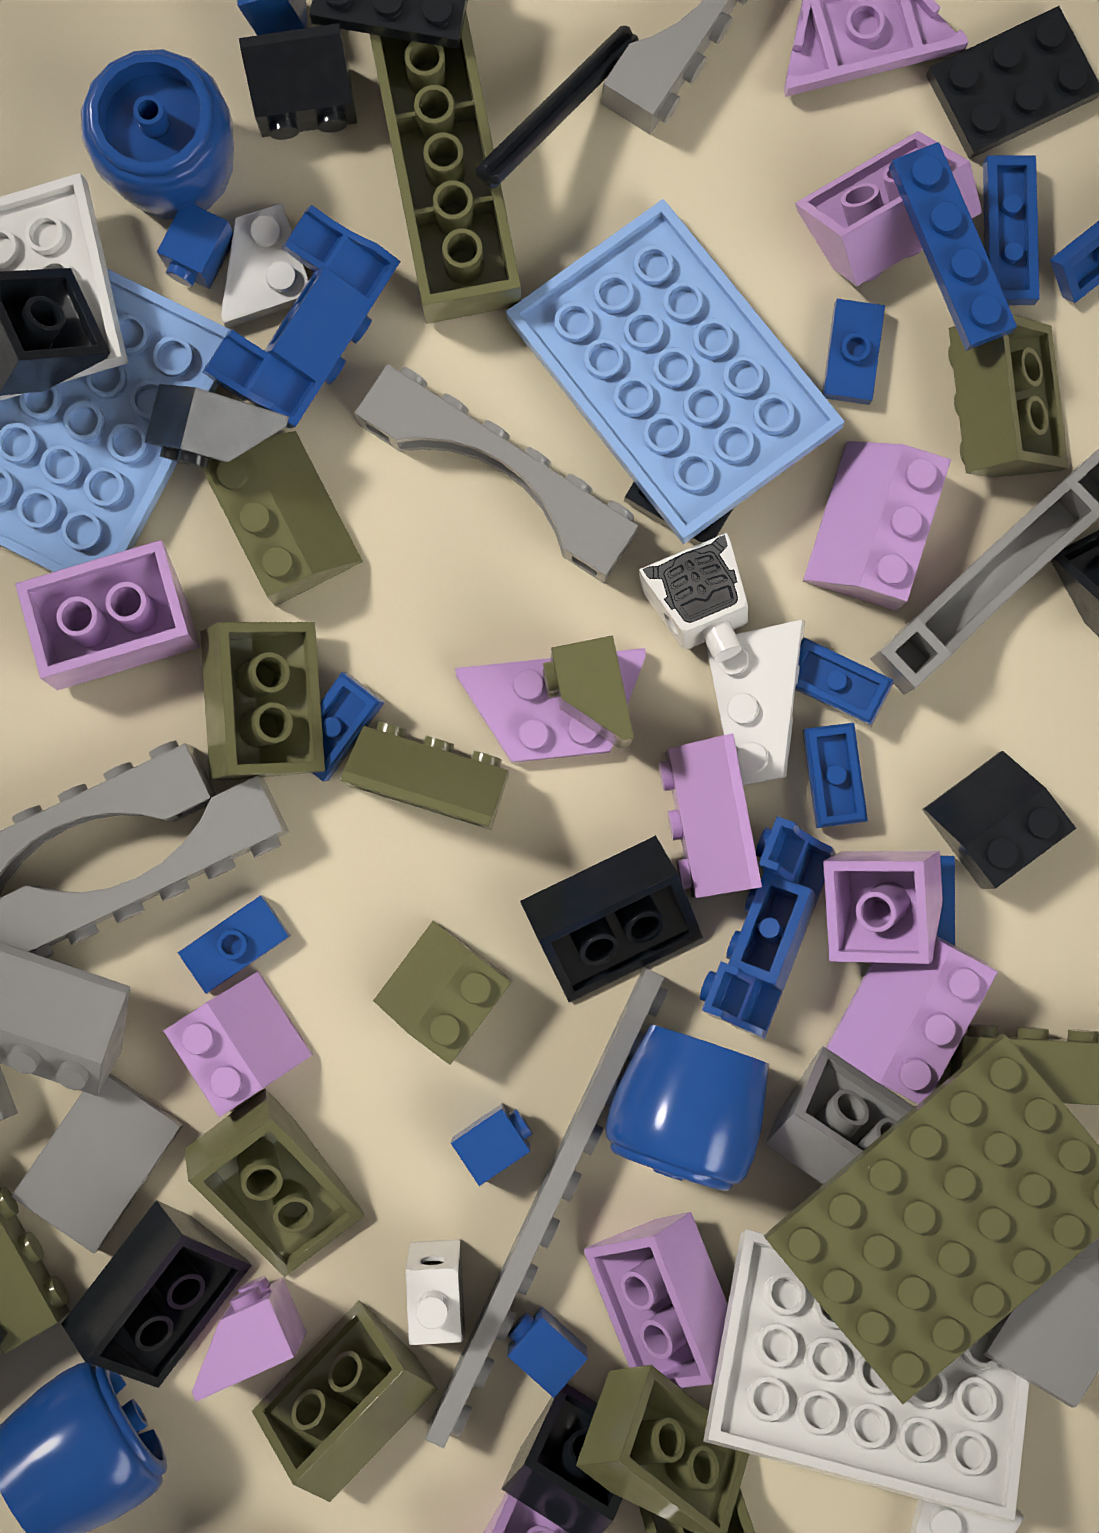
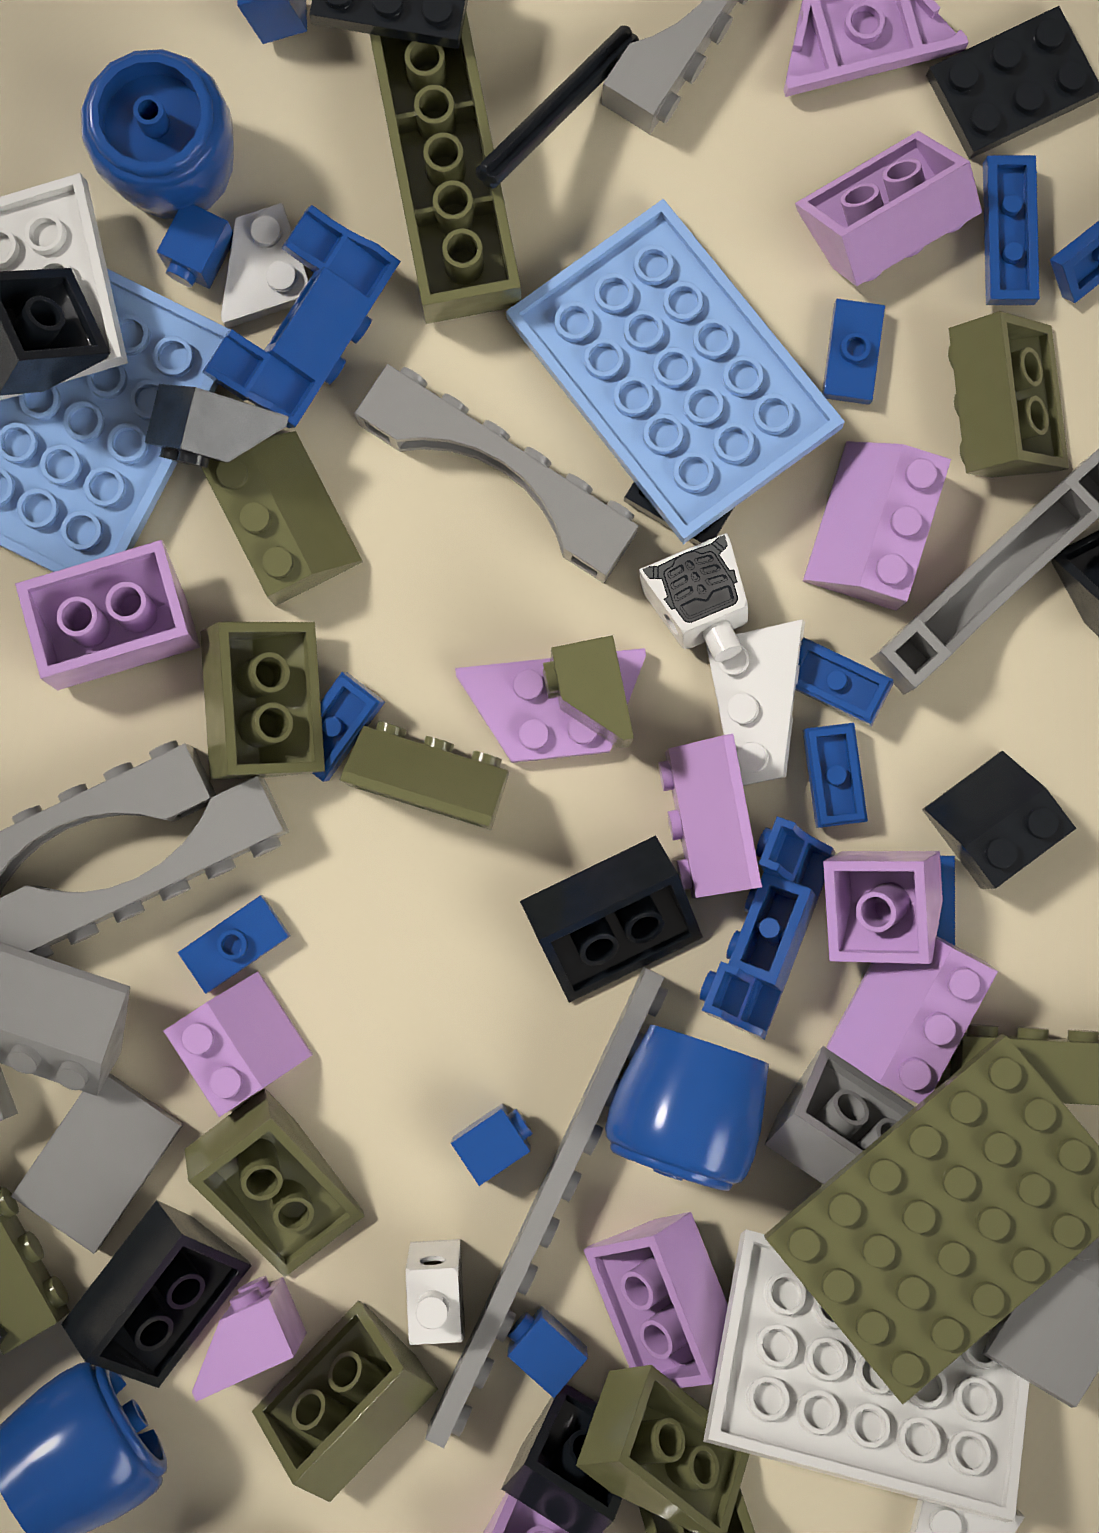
(299, 81): black slope -> none
(442, 992): olive slope -> none
(952, 246): blue plate -> none

